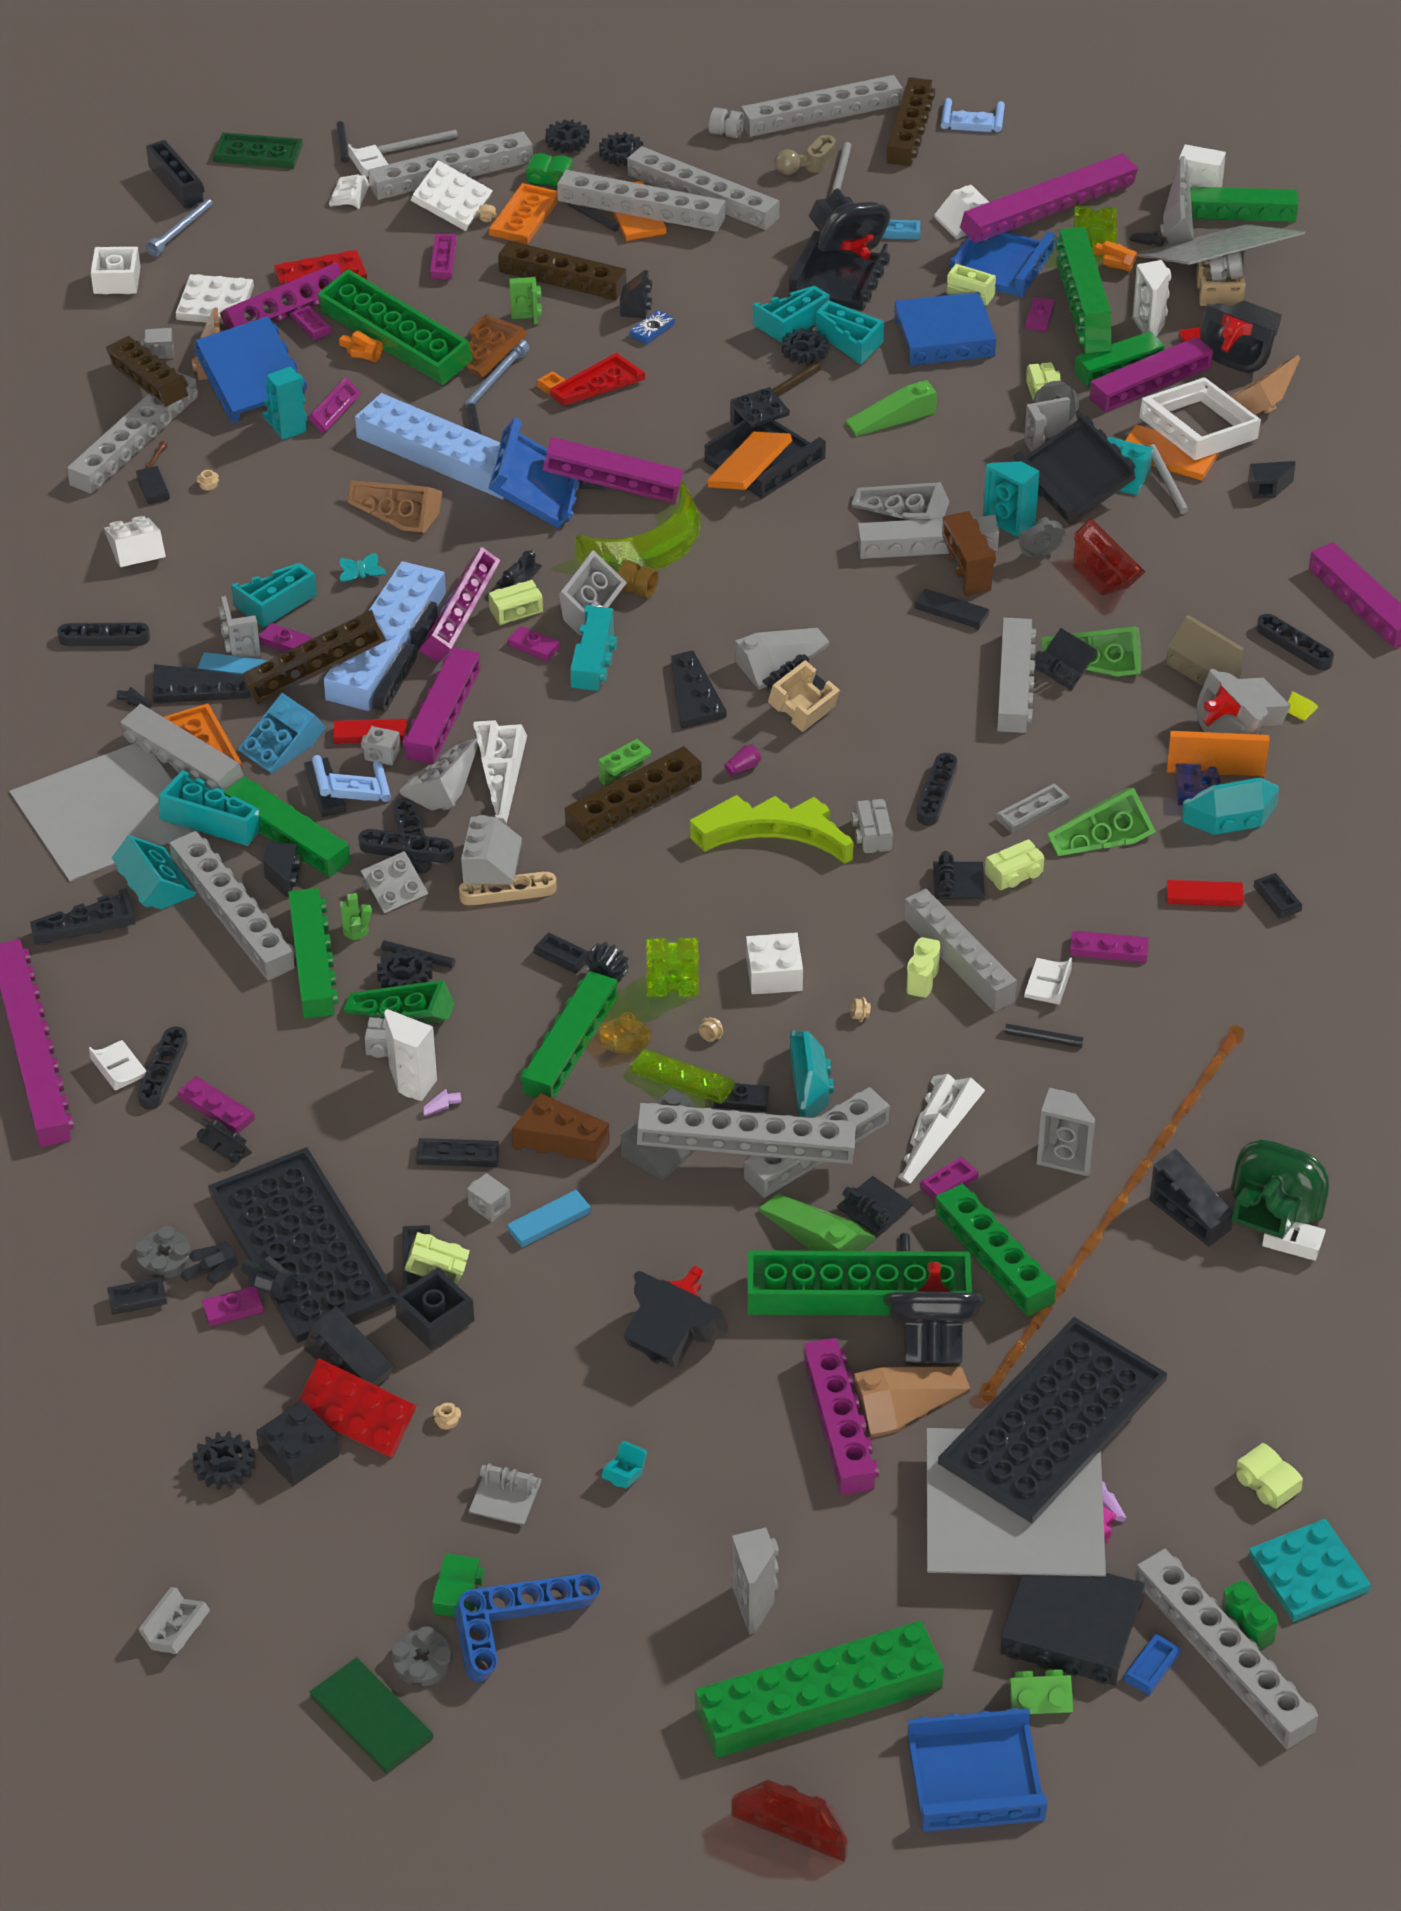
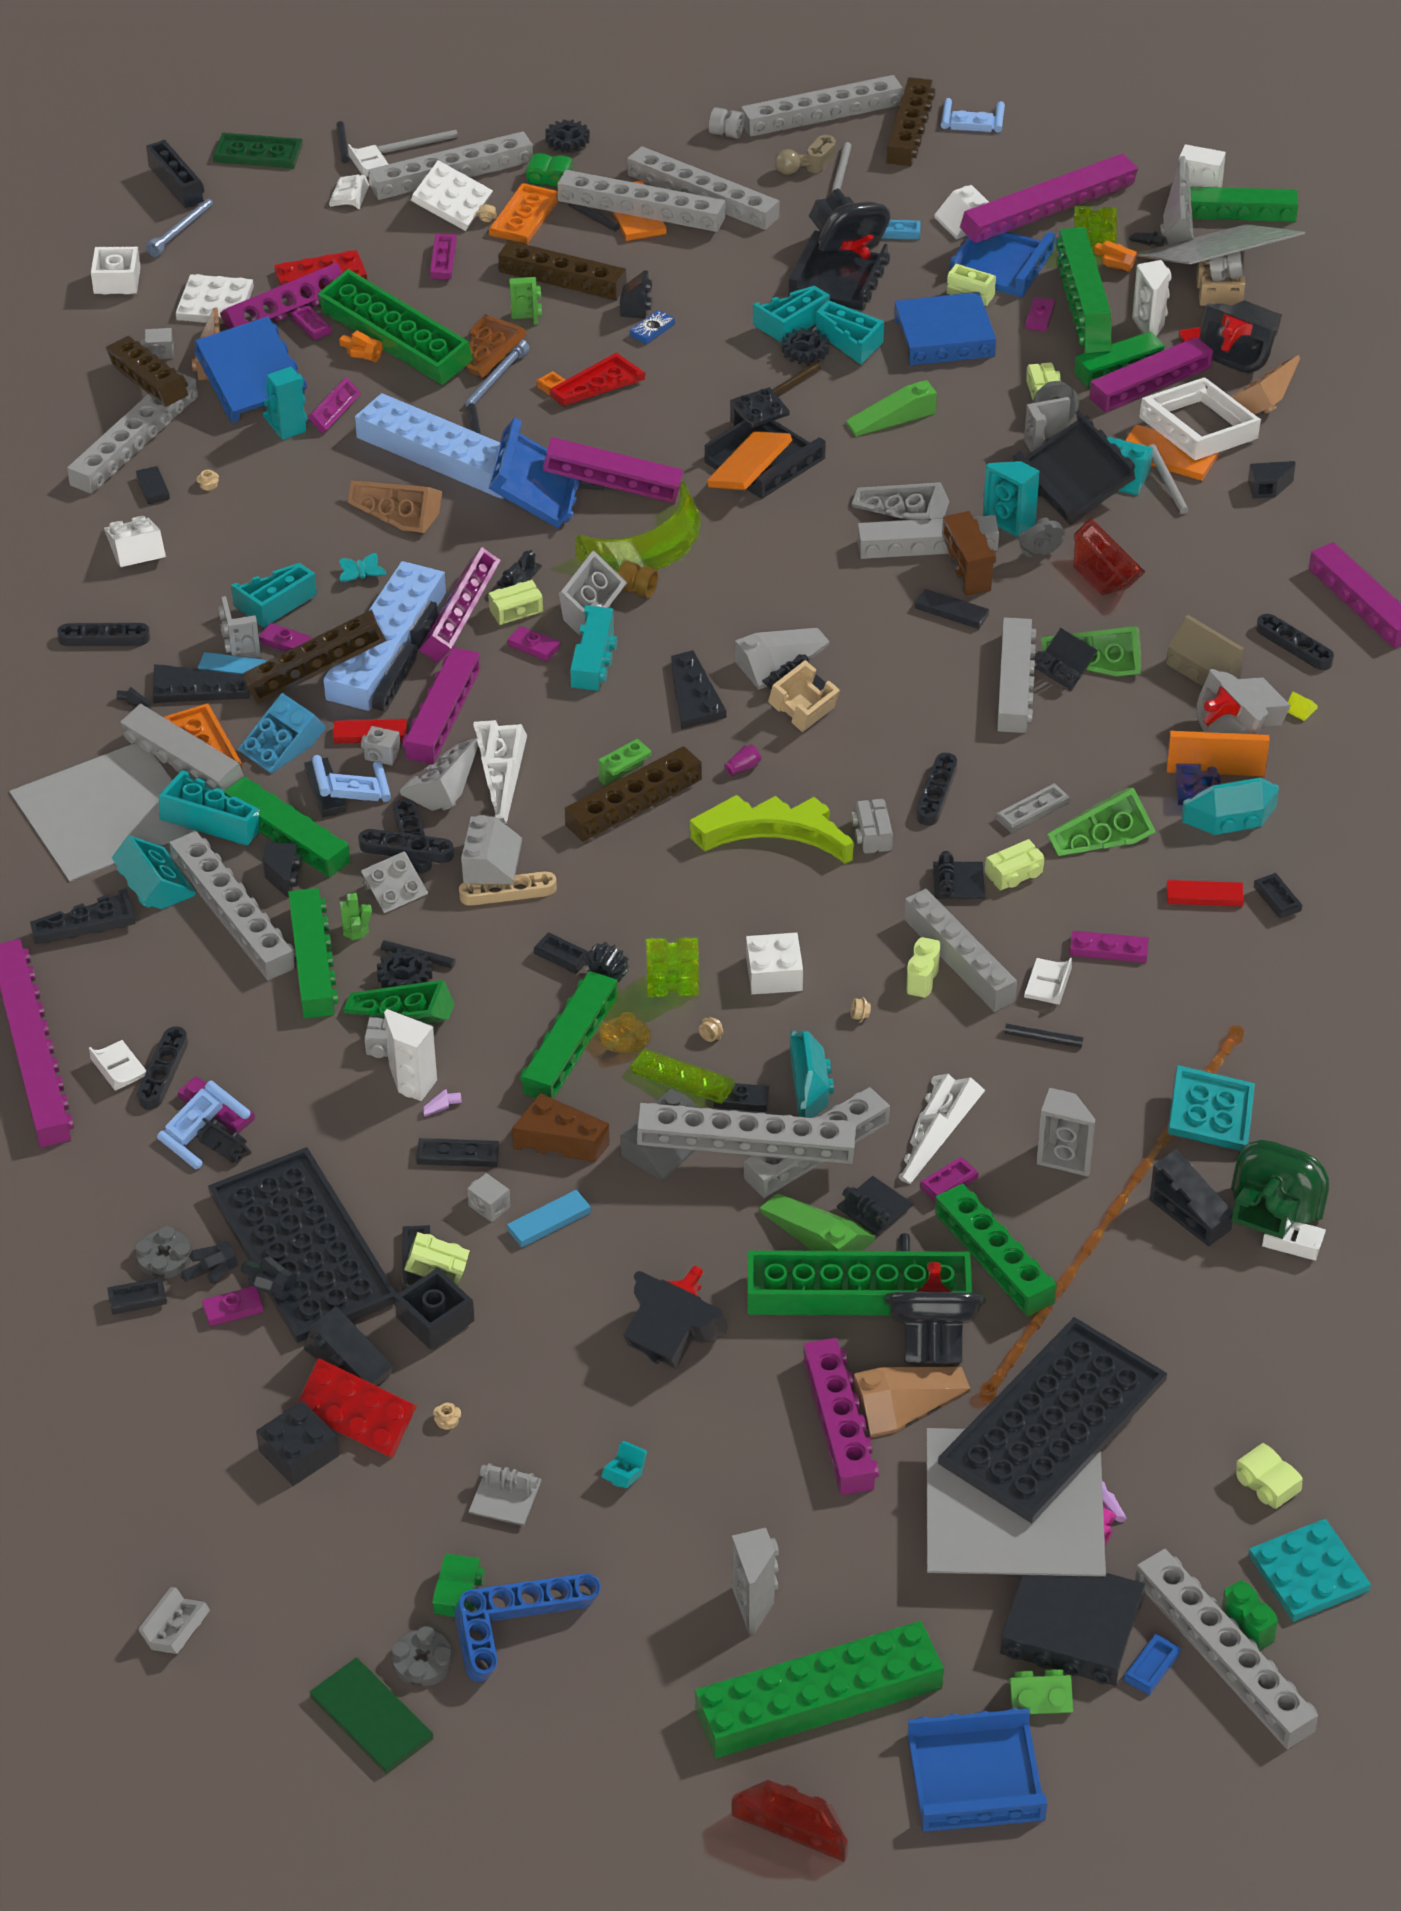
(162, 445): reddish brown hinge -> none
(189, 1120): none -> light blue plate
(223, 1460): black gear -> none
(619, 147): black gear -> none
(1211, 1108): none -> teal plate

